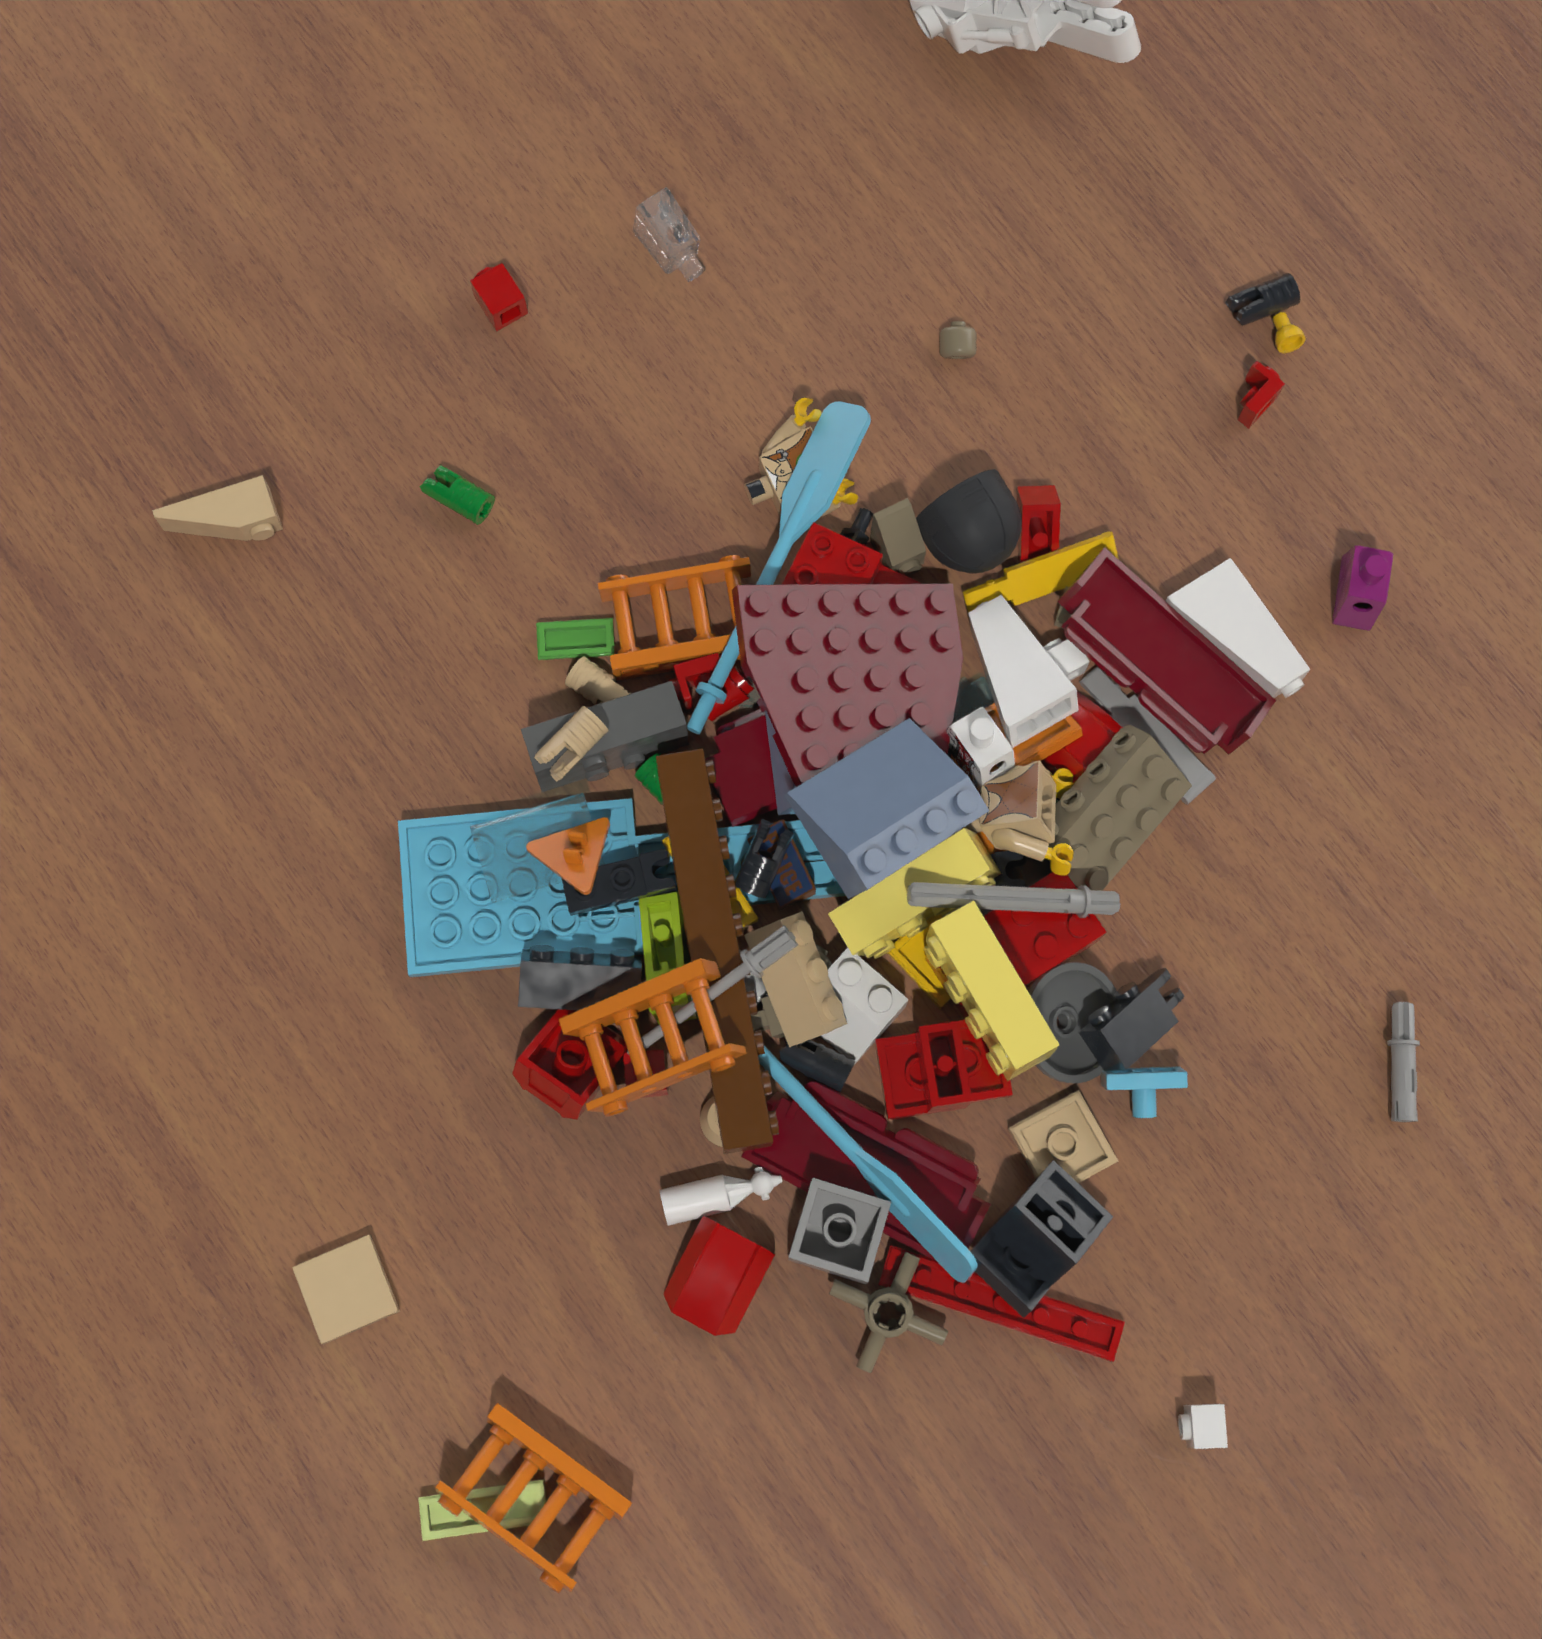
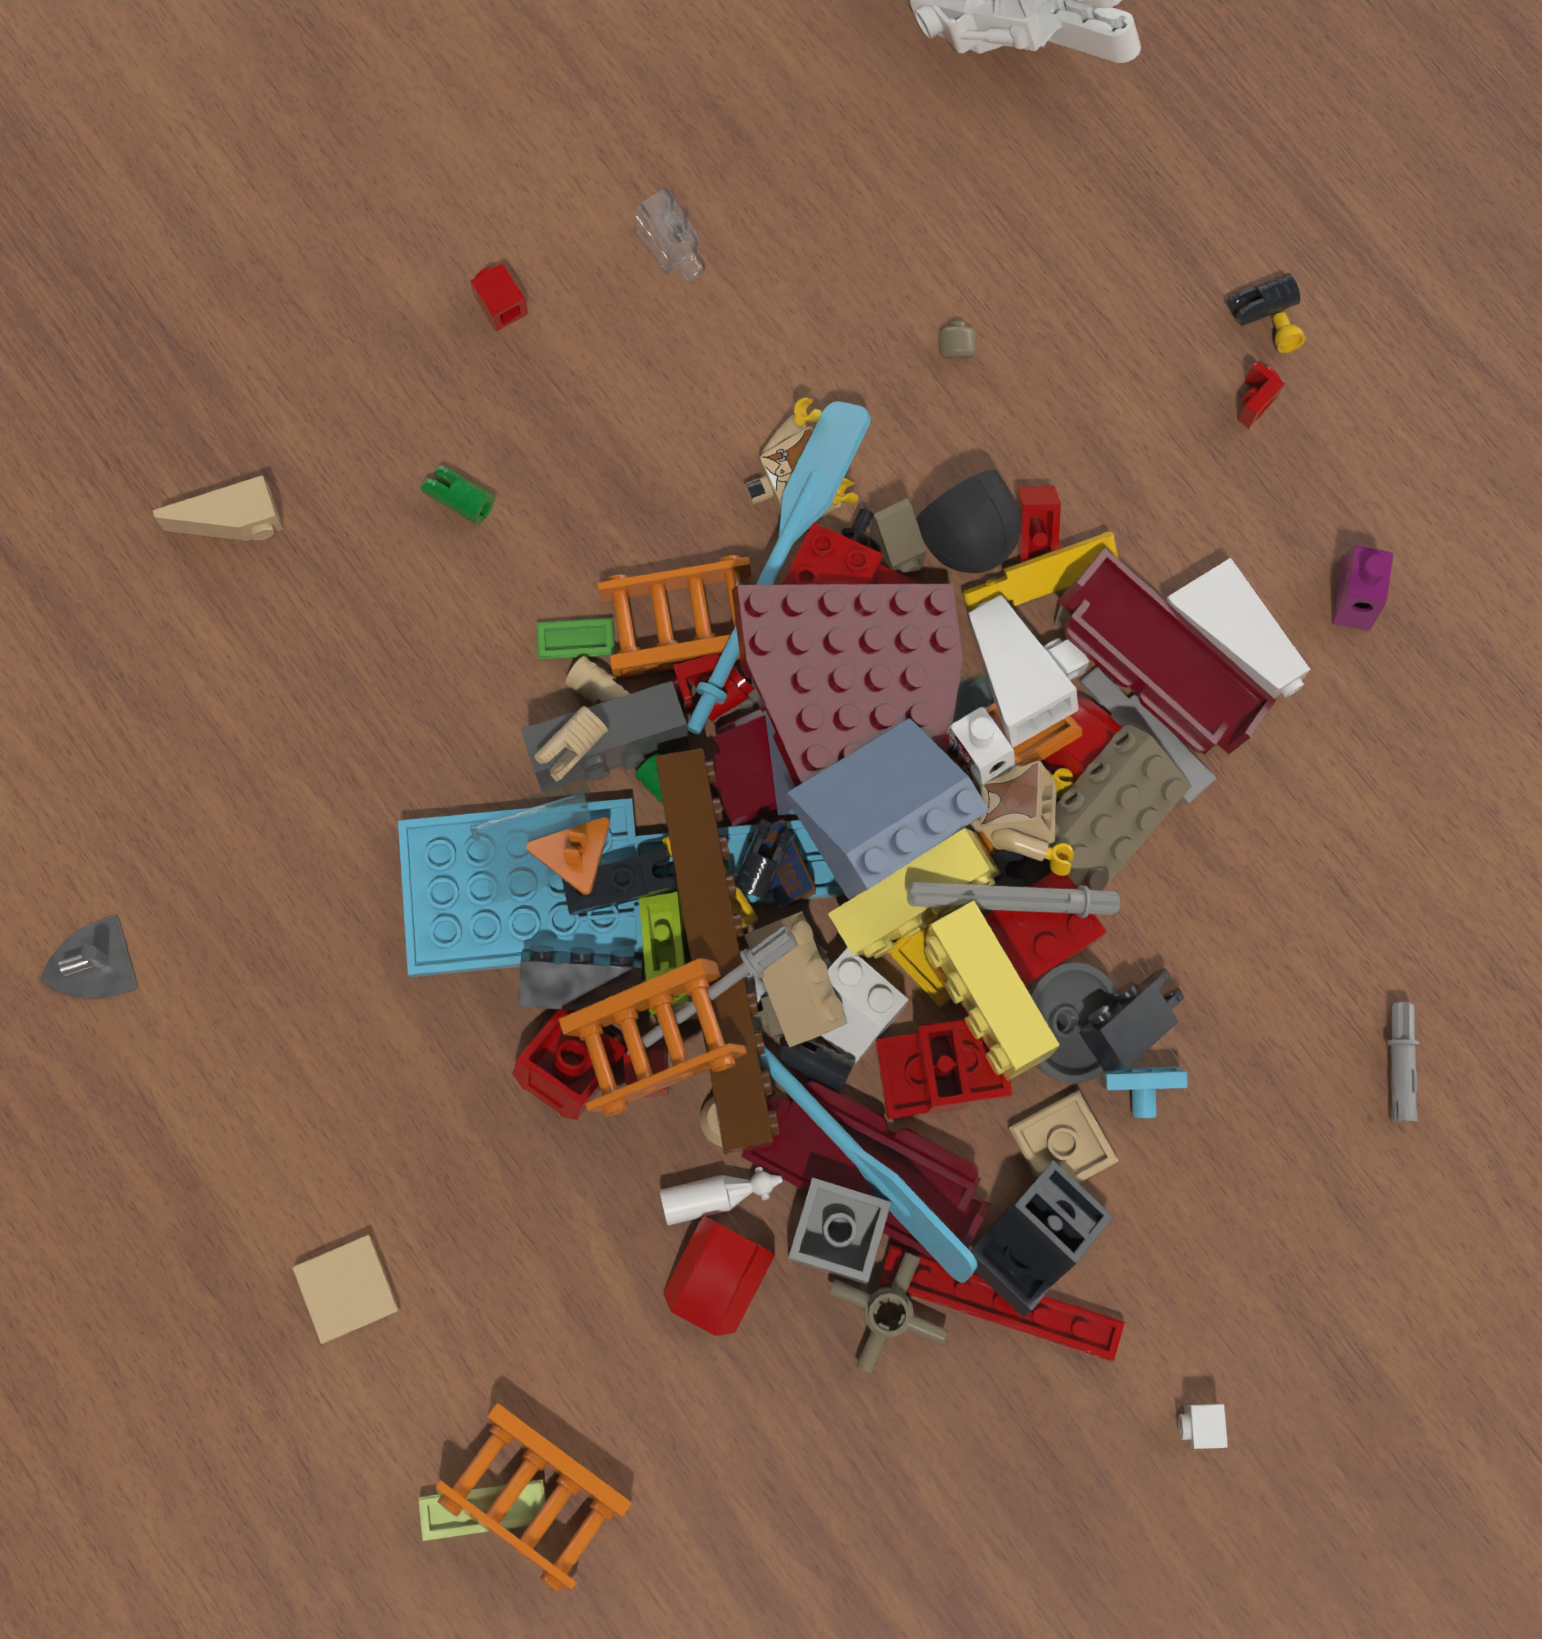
(92, 963): none -> flat silver shield

